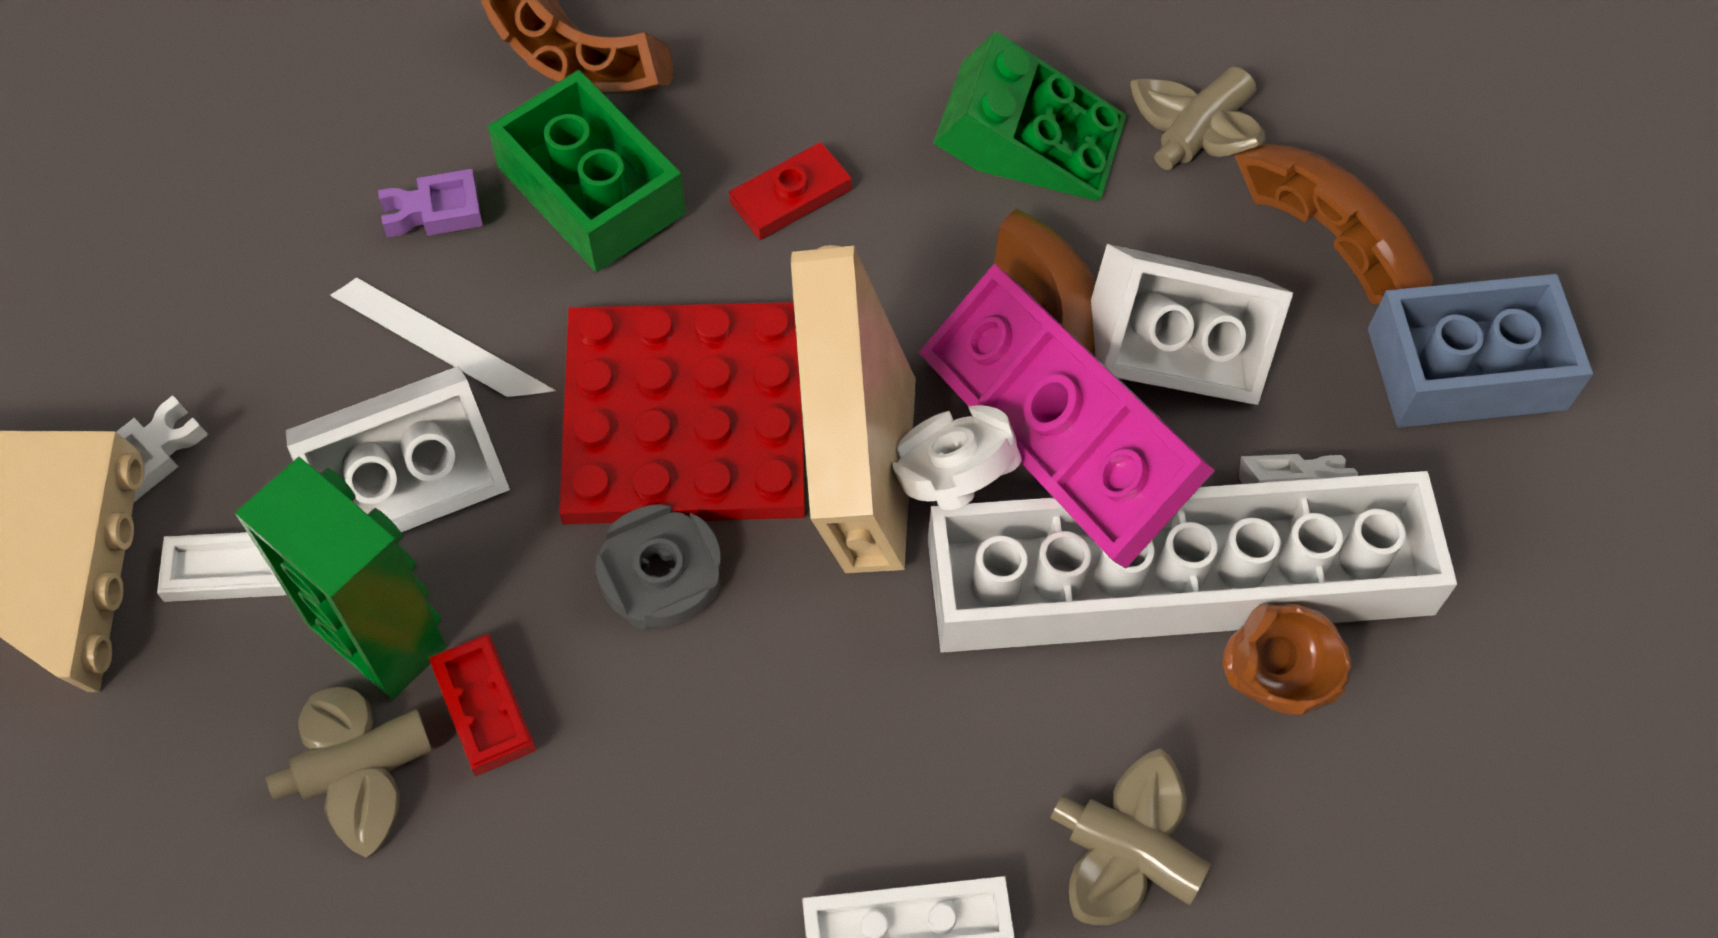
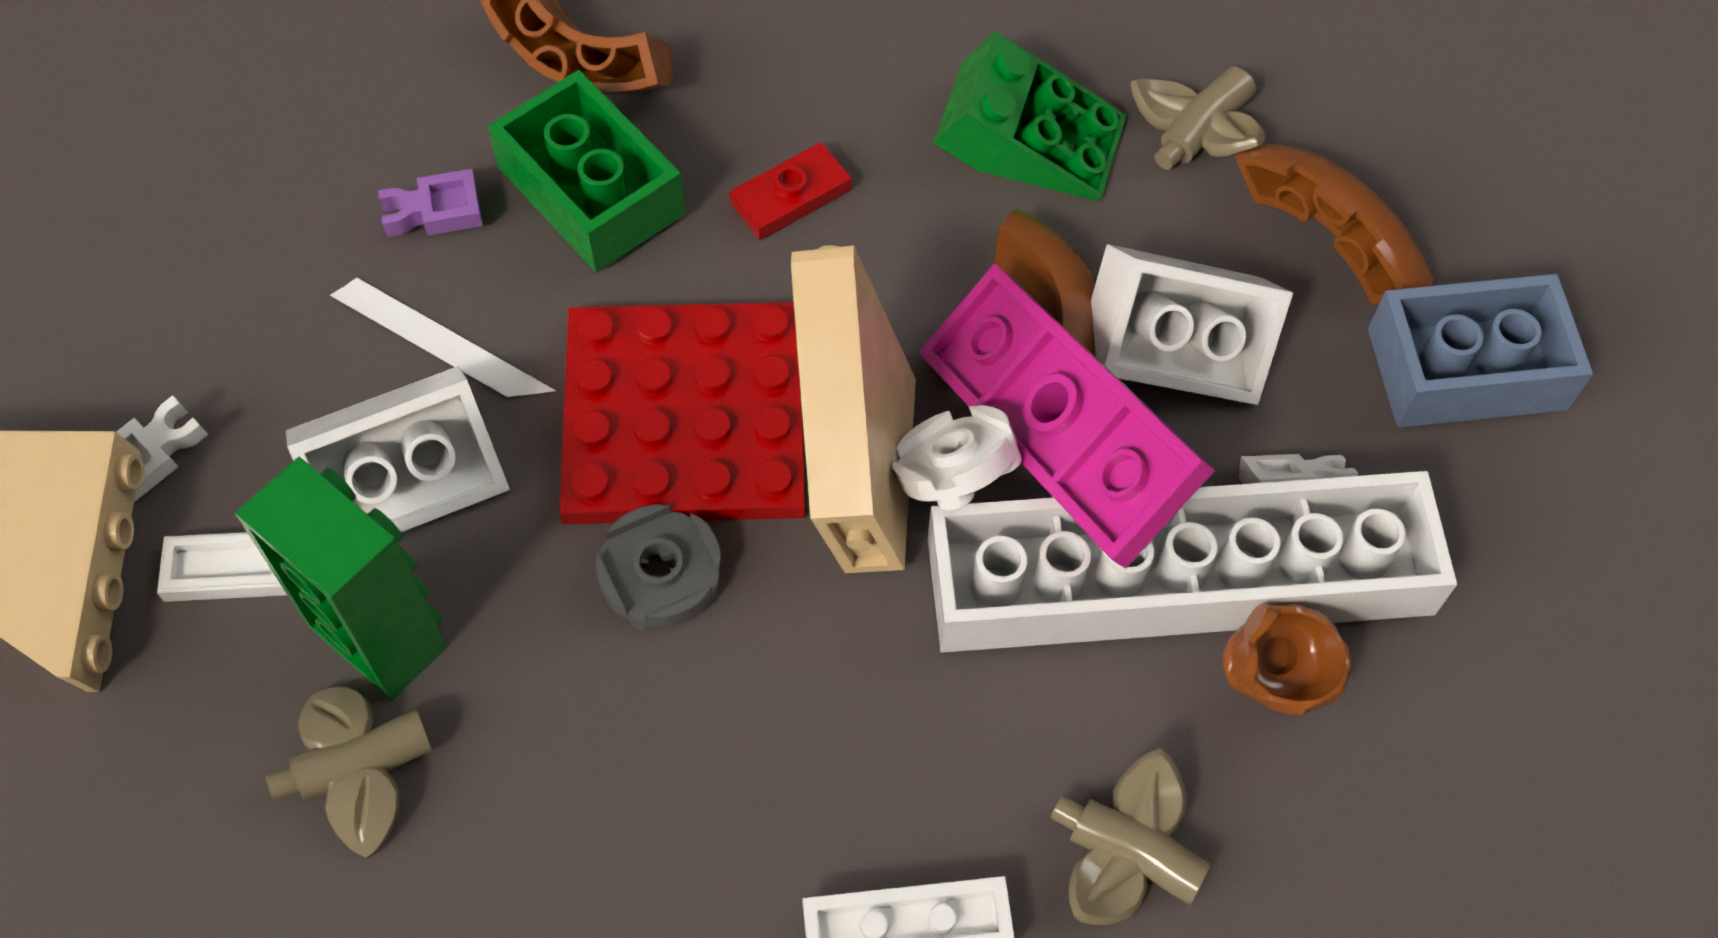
(482, 704): red plate -> none

